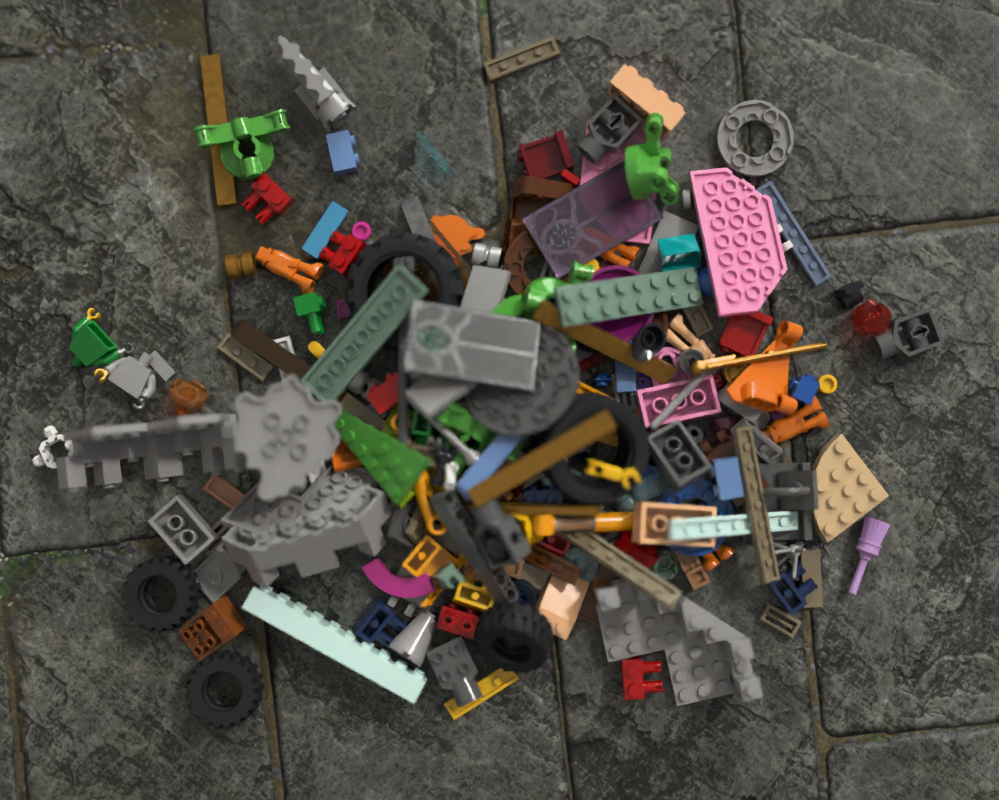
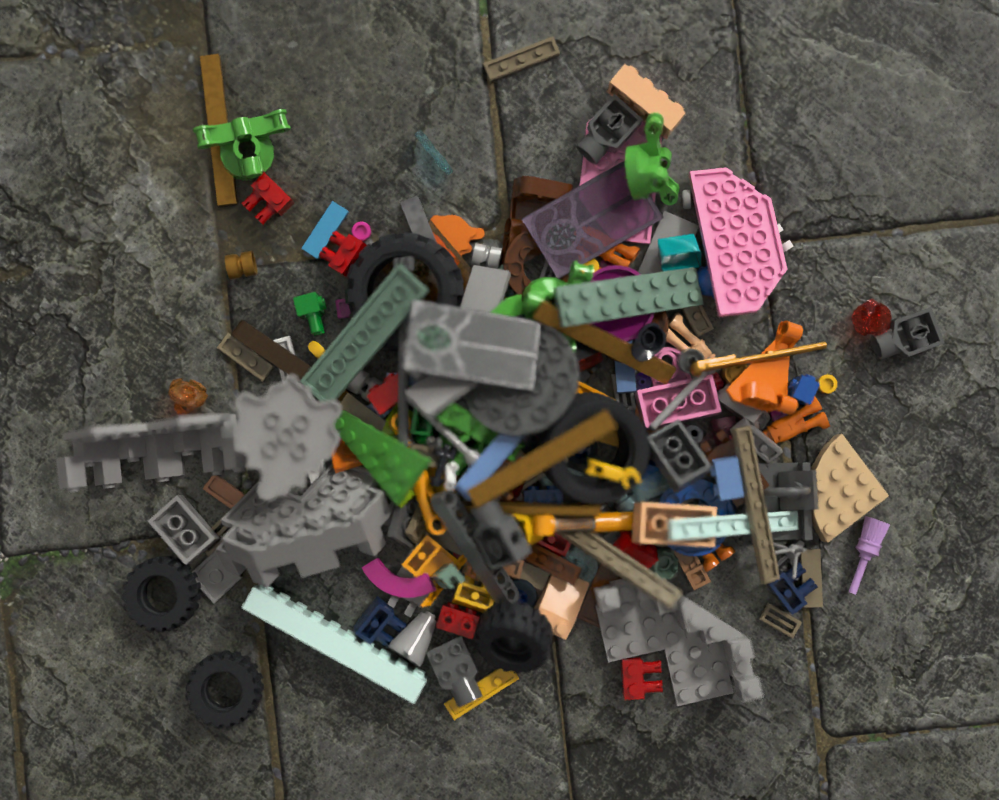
(46, 458): white piece -> none
(92, 344): green torso -> none
(132, 376): light grey torso -> none
(161, 366): light grey window -> none
(212, 628): dark orange slope -> none
(289, 267): orange piece -> none
(317, 88): light grey piece -> none
(342, 152): medium blue brick -> none
(546, 156): dark red panel -> none
(568, 177): red tile -> none
(601, 381): blue plate -> none
(744, 333): red panel -> none
(755, 111): light grey plate -> none
(802, 248): sand blue tile -> none
(850, 294): black plate -> none

